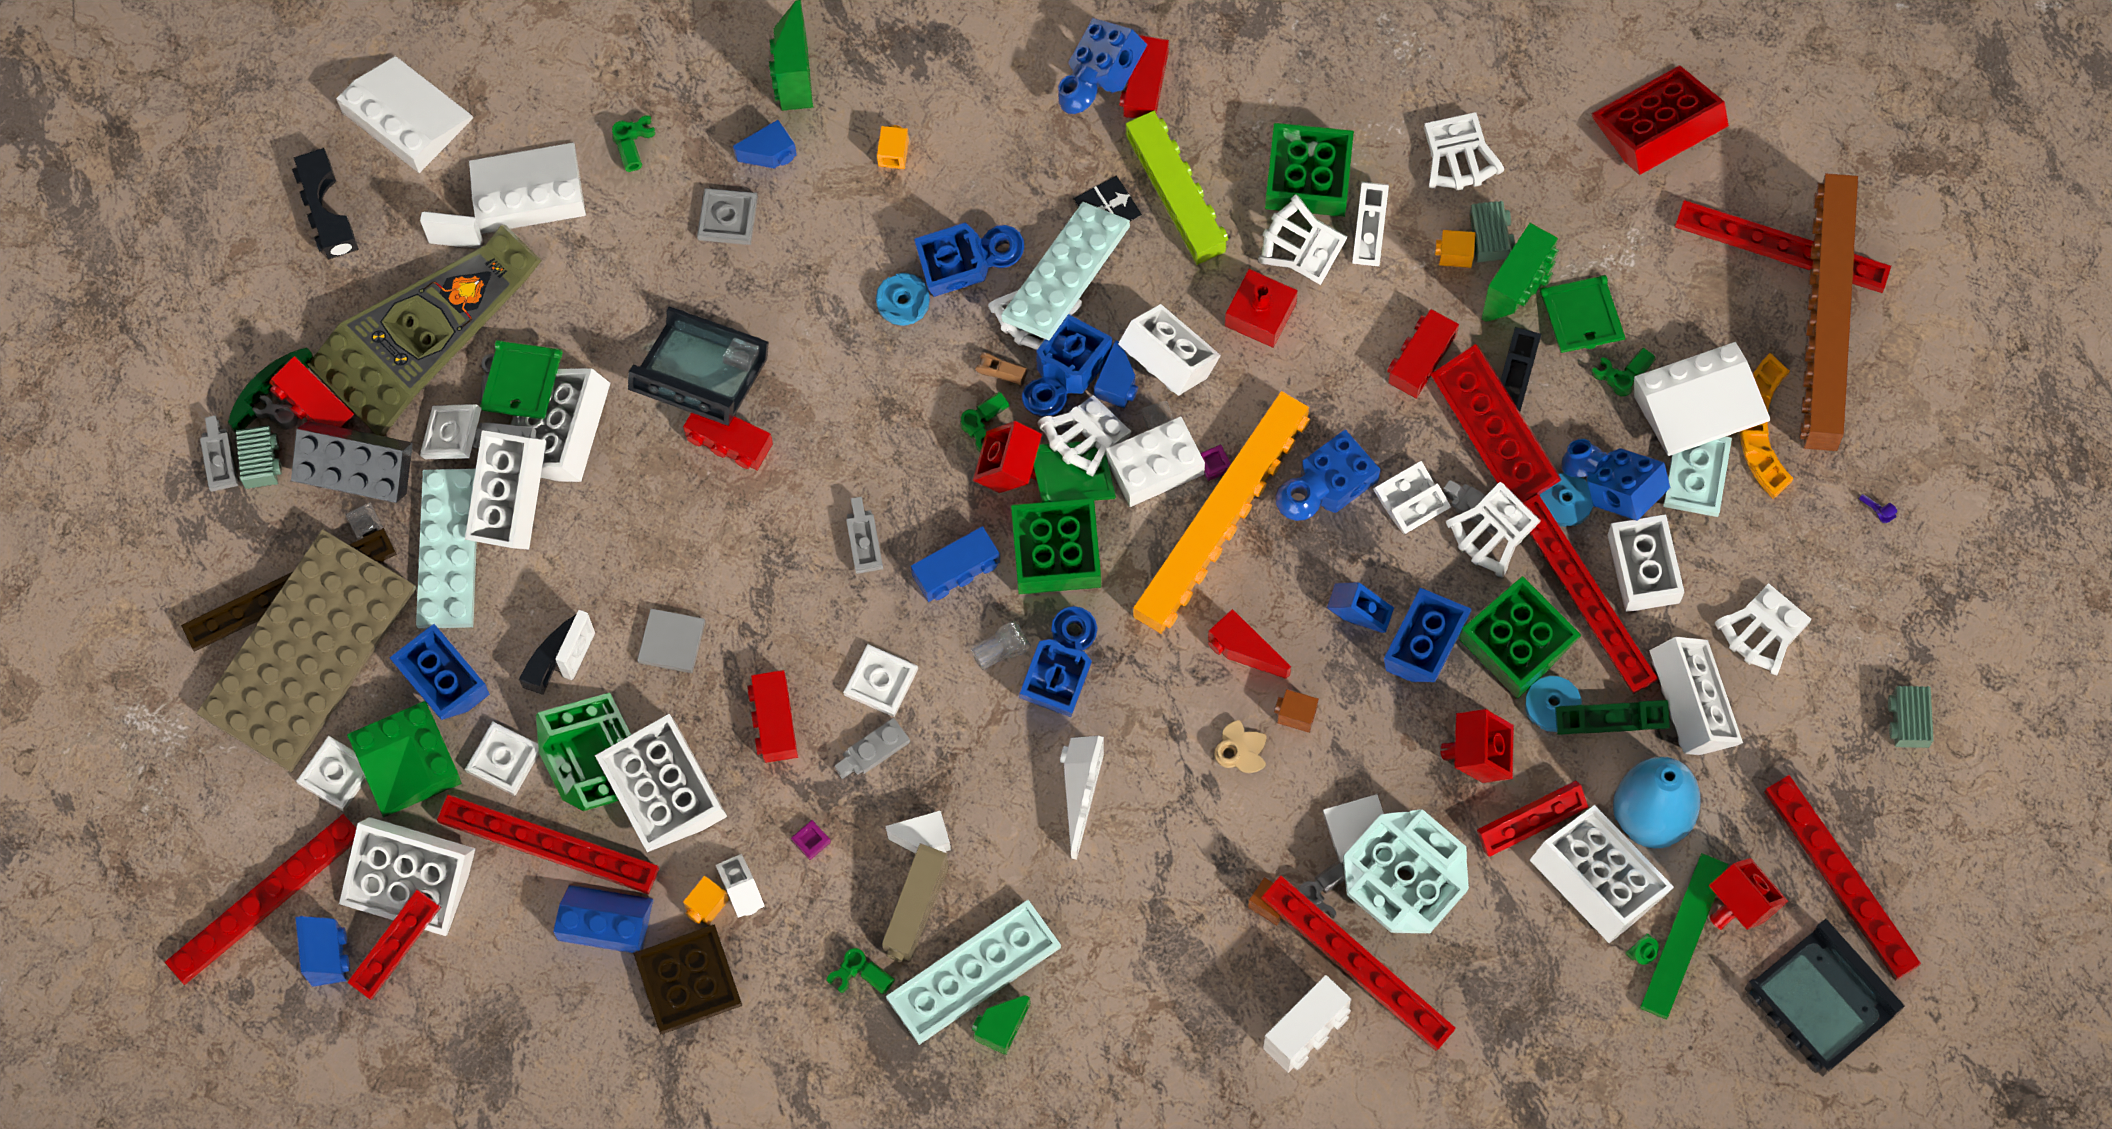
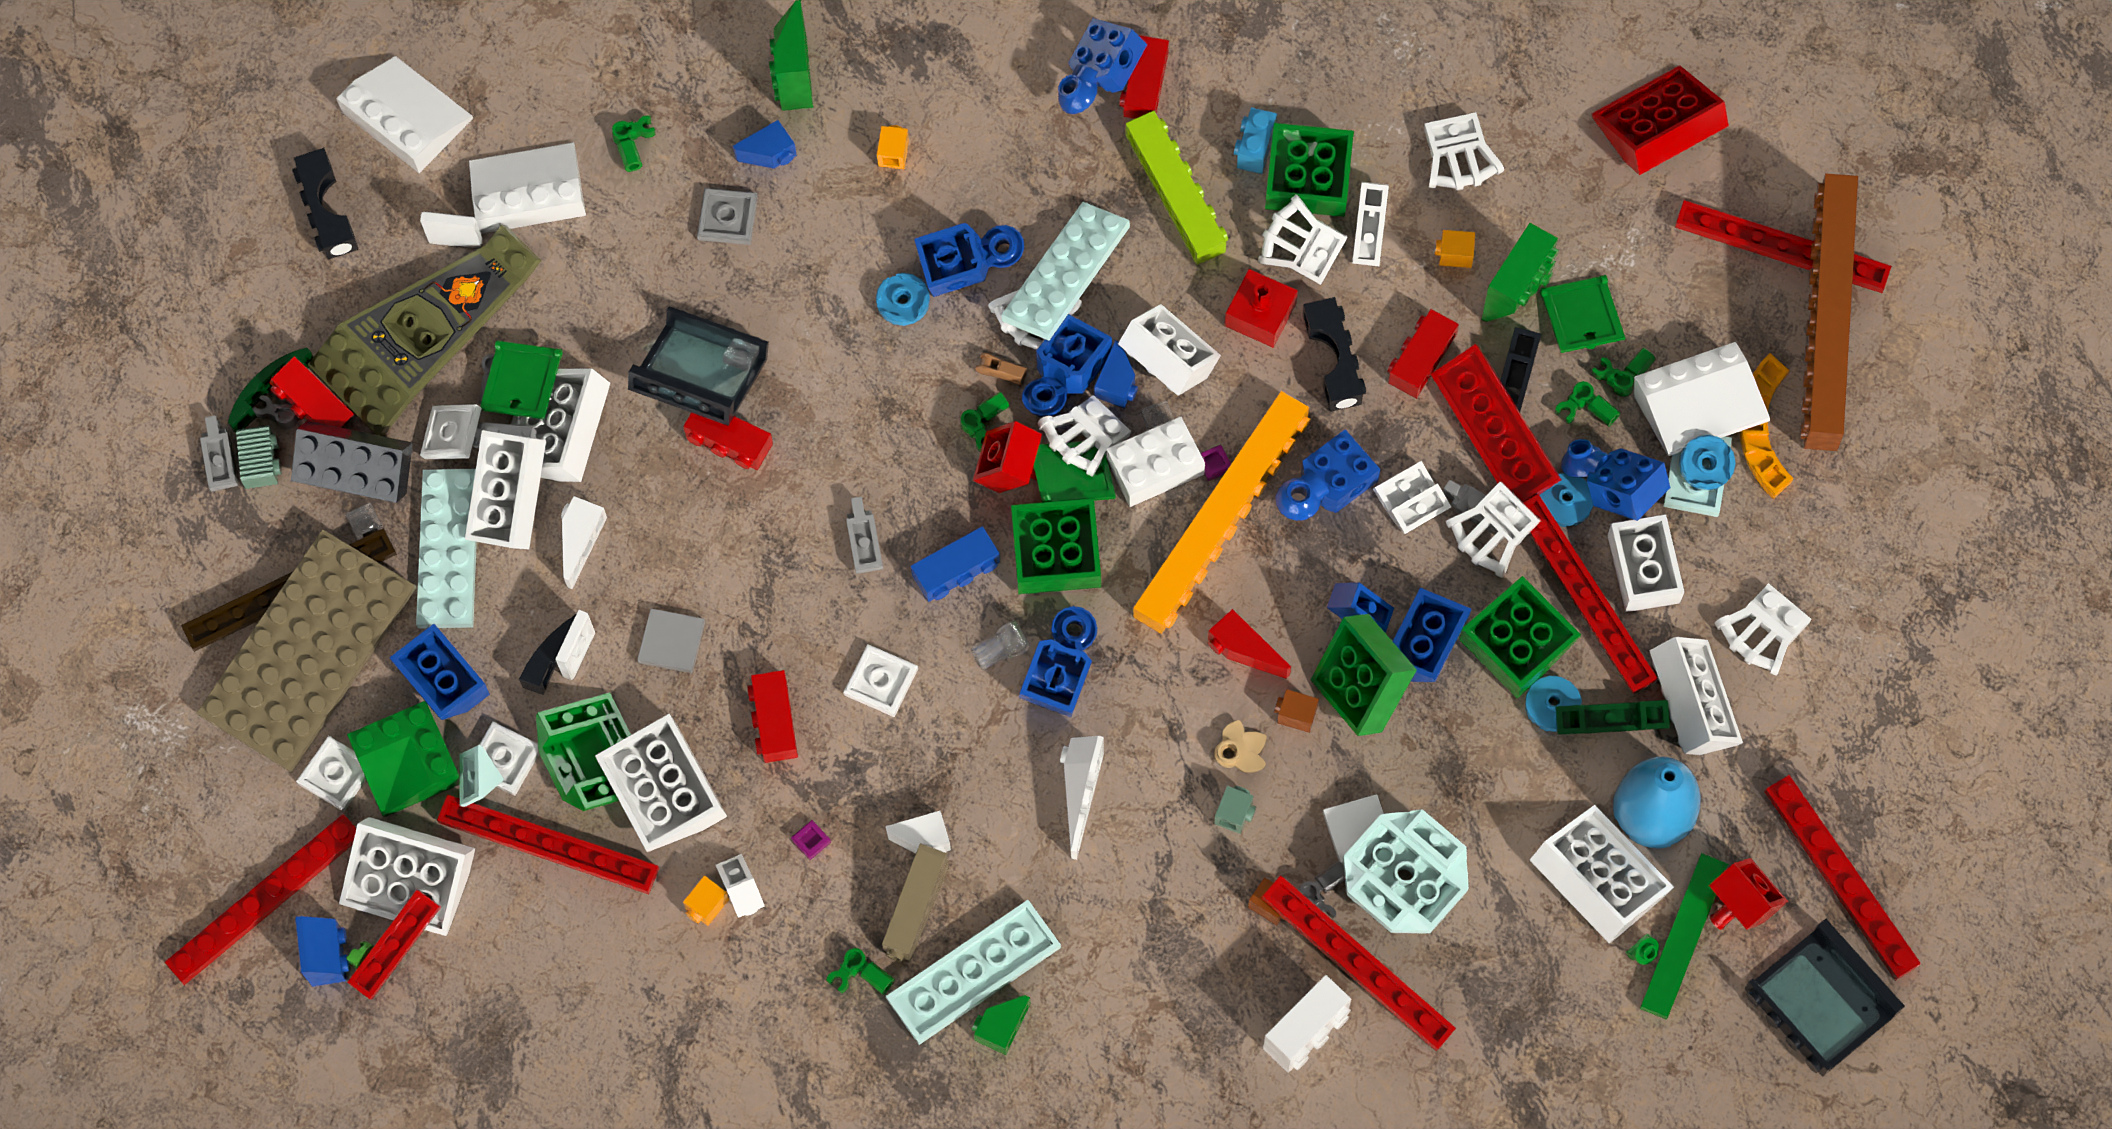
(356, 956): none -> bright green tile
(477, 775): none -> light aqua slope
(580, 530): none -> white slope
(603, 919): blue slope -> none
(687, 979): dark brown plate -> none
(873, 749): light grey hinge -> none
(1112, 198): black sticker -> none
(1235, 809): none -> sand green brick
(1256, 140): none -> dark azure brick
(1324, 323): none -> black arch
(1363, 674): none -> green slope
(1482, 746): red brick -> none
(1491, 231): sand green brick -> none
(1532, 818): red plate -> none
(1583, 396): none -> green bar
(1720, 457): none -> dark azure plate
(1884, 513): dark purple hand -> none
(1911, 717): sand green brick -> none

